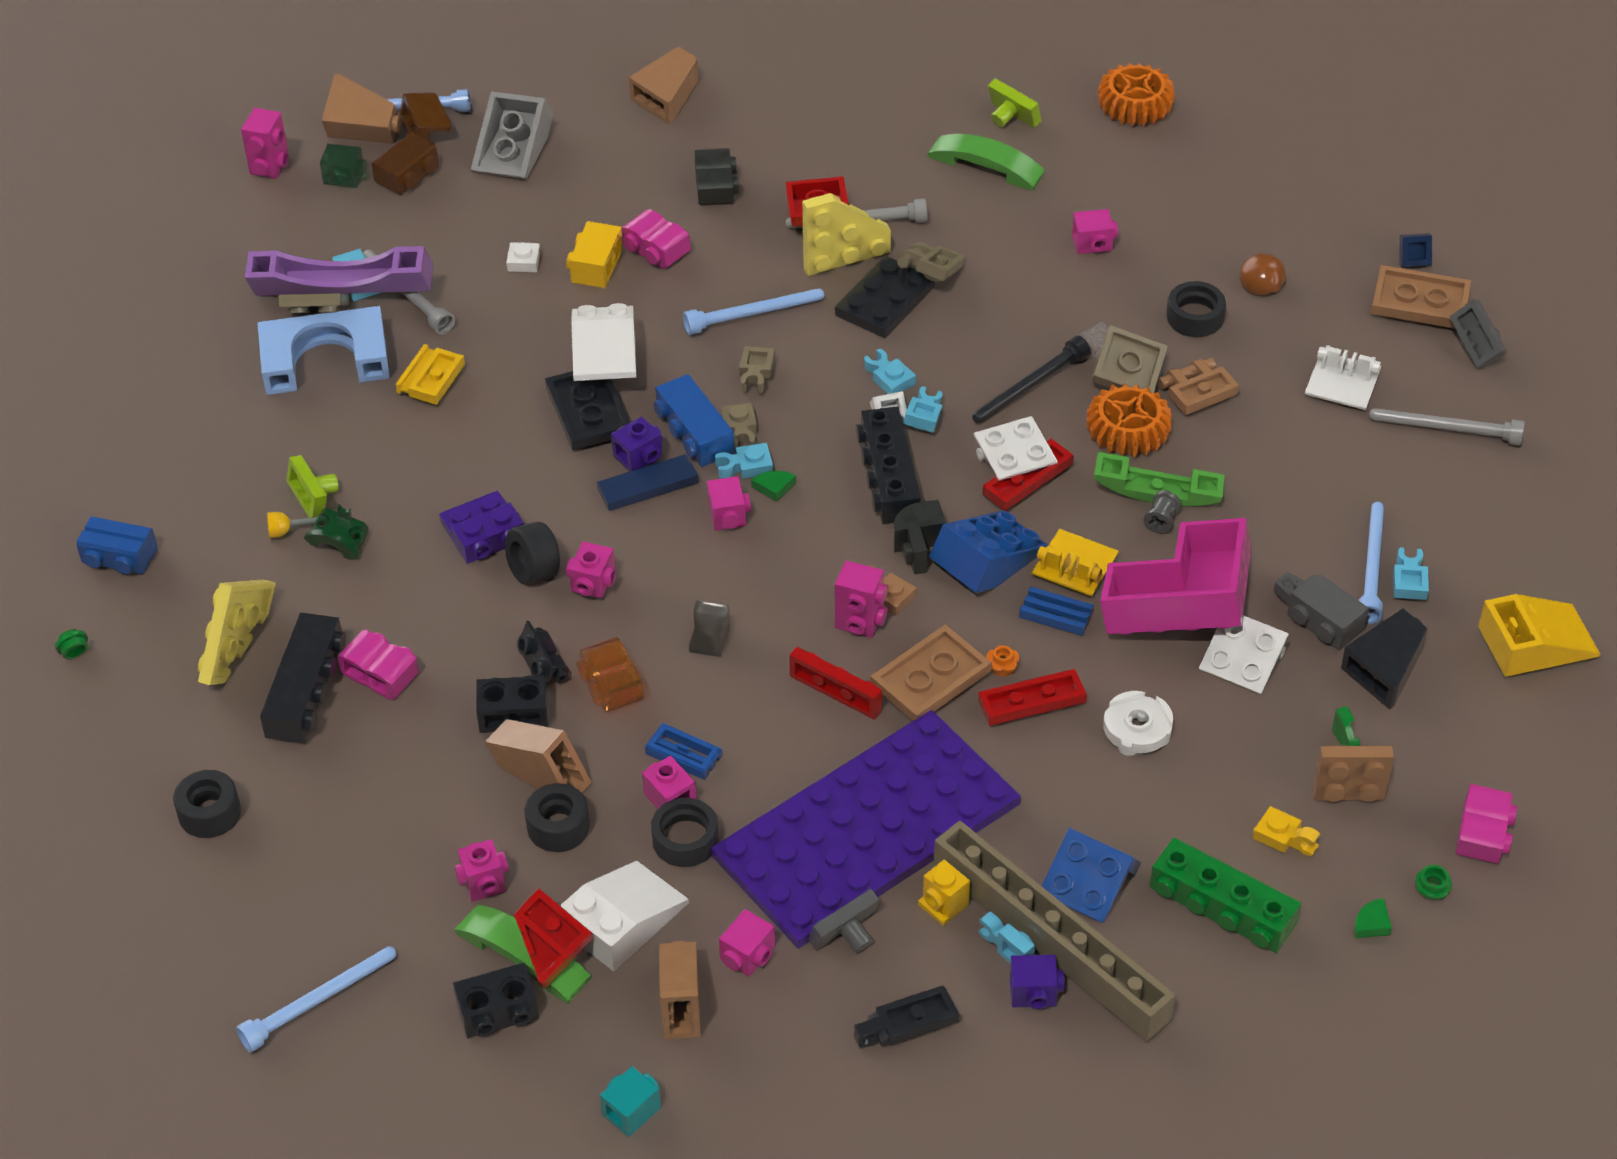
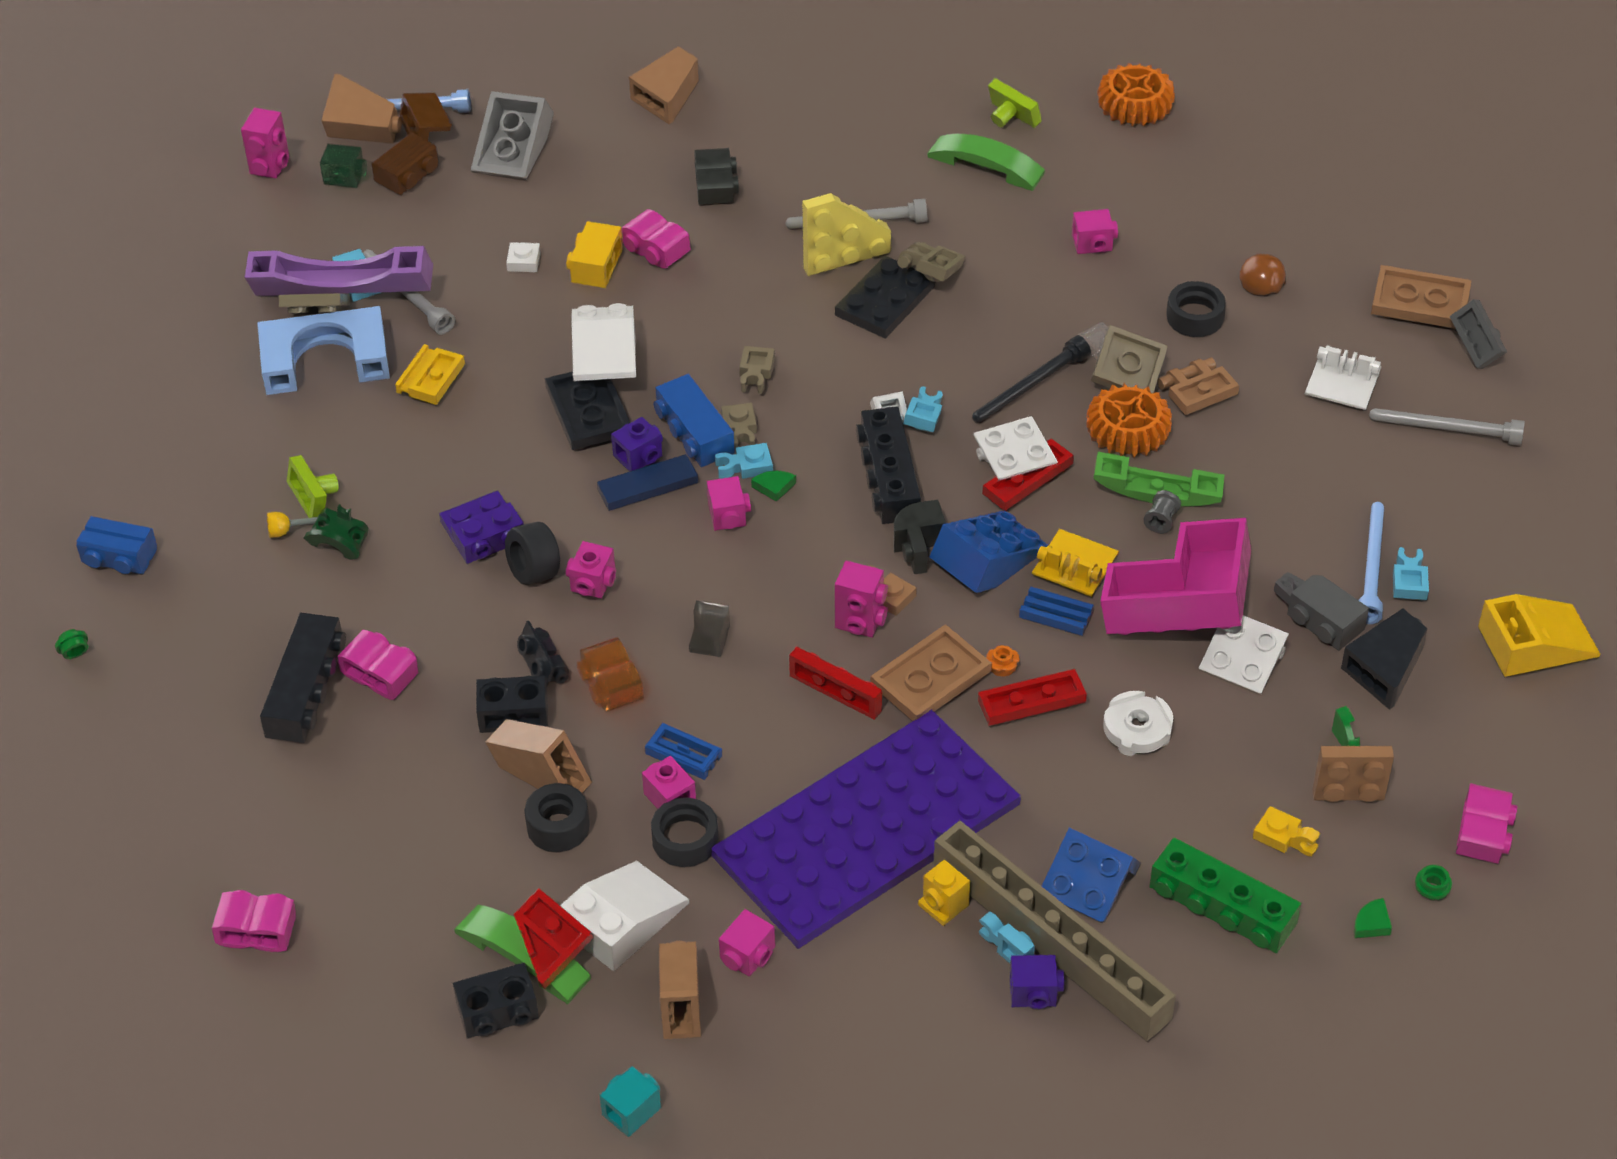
(209, 820): black tyre -> none
(235, 613): light yellow plate -> none
(254, 921): none -> dark pink brick
(255, 1032): light blue piece -> none
(481, 870): dark pink brick -> none
(696, 321): light blue piece -> none
(806, 189): red plate -> none
(847, 923): dark grey tile -> none
(888, 375): medium azure plate -> none
(907, 1018): black hinge -> none
(1415, 249): dark blue tile -> none

